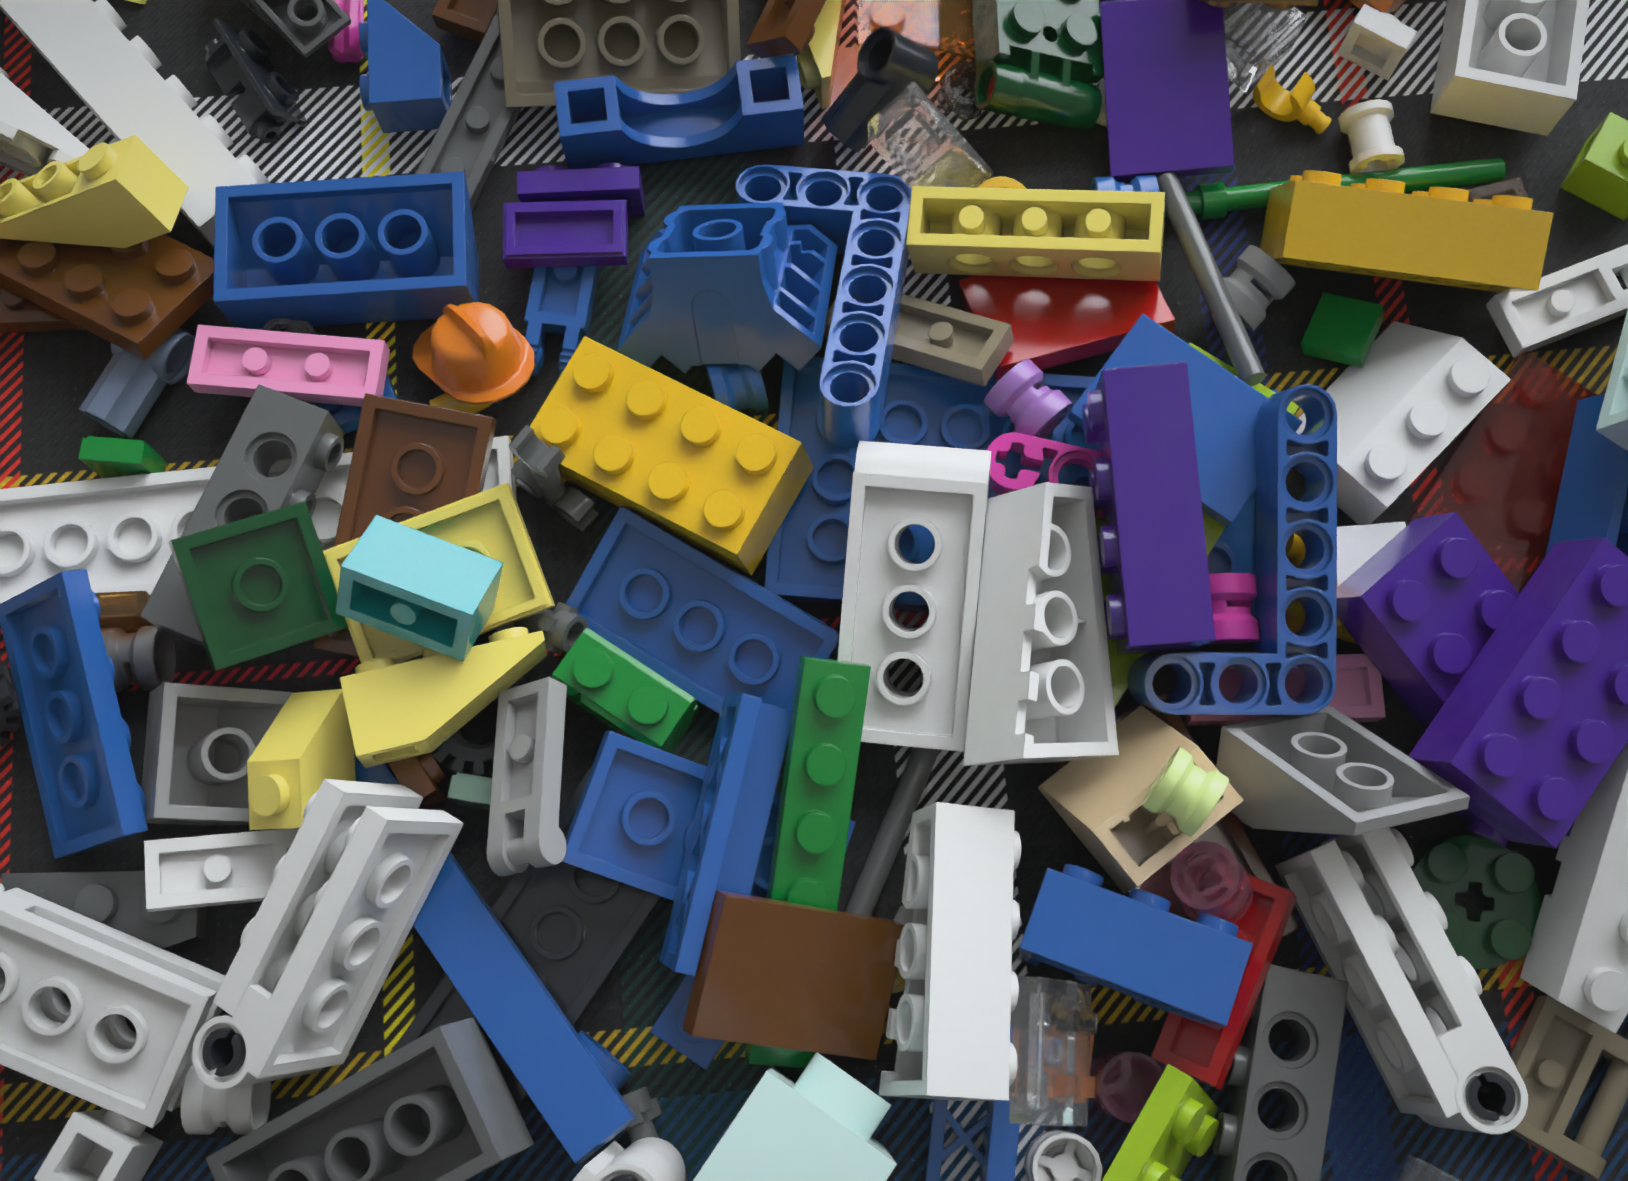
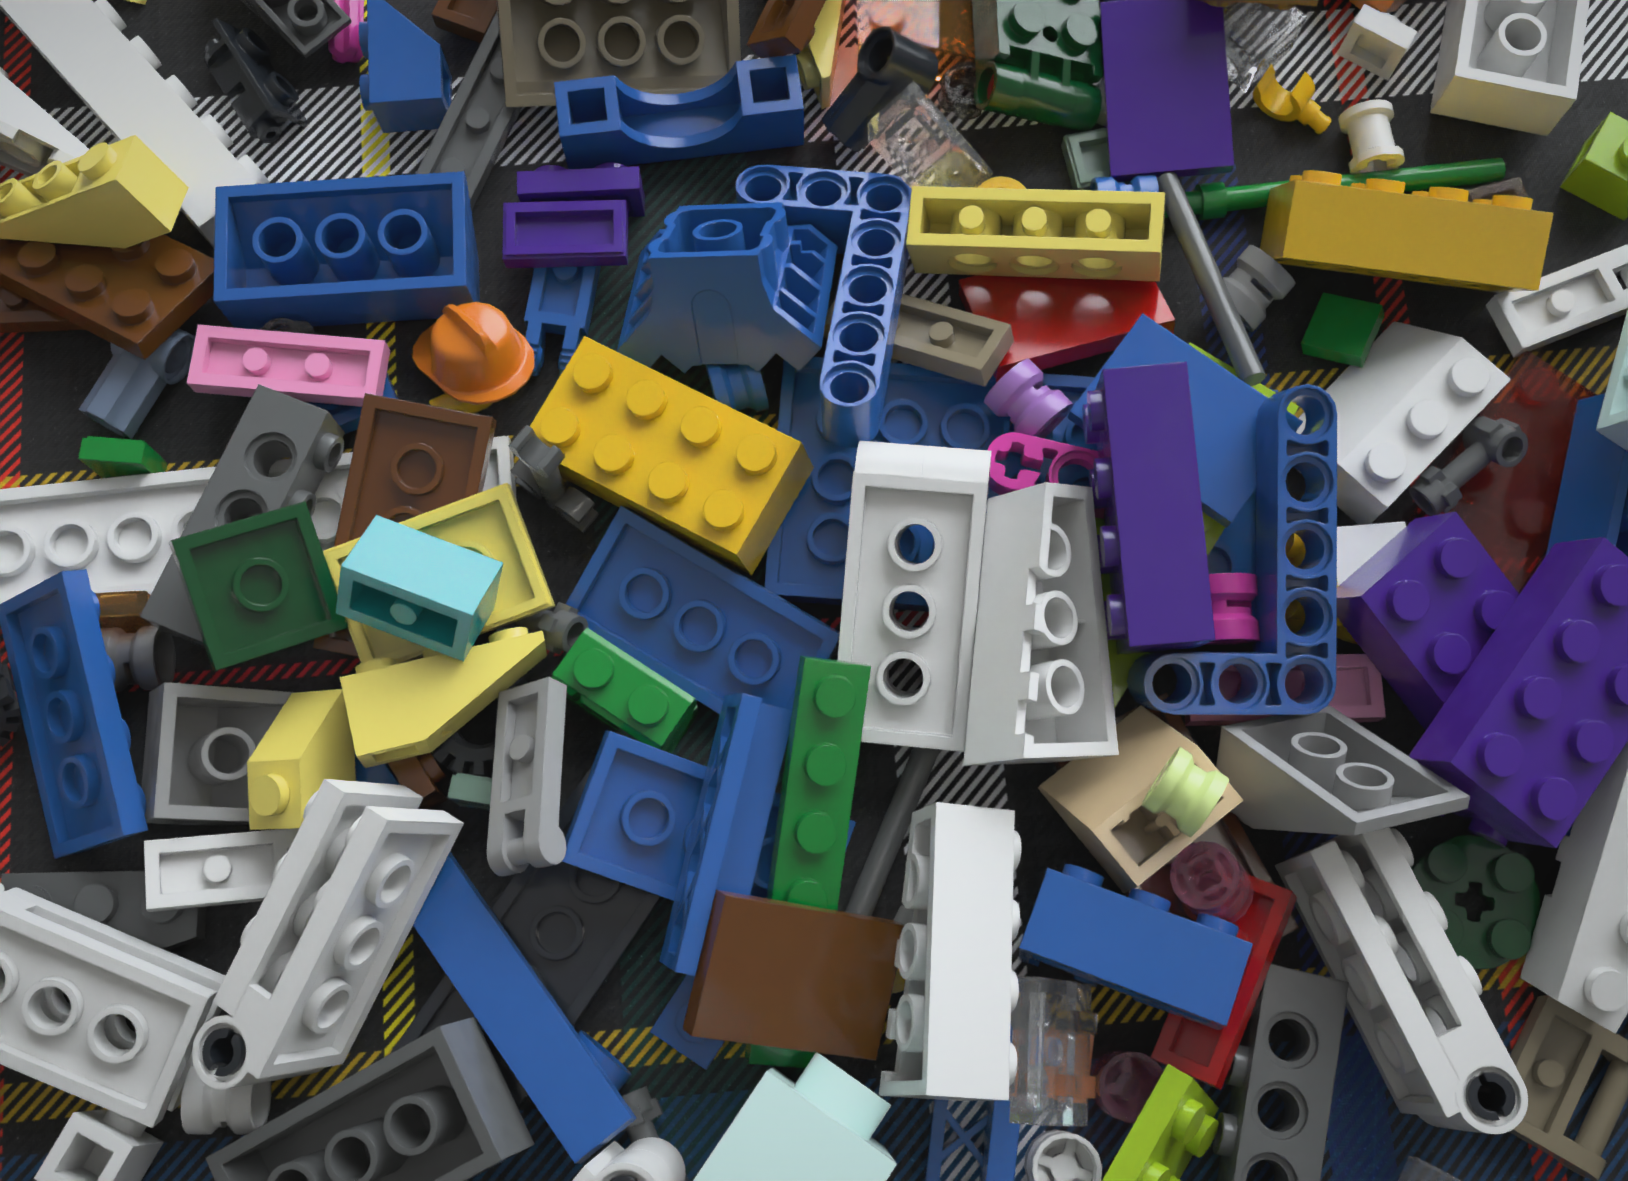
(1086, 157): none -> sand green tile
(1484, 443): none -> dark grey bar

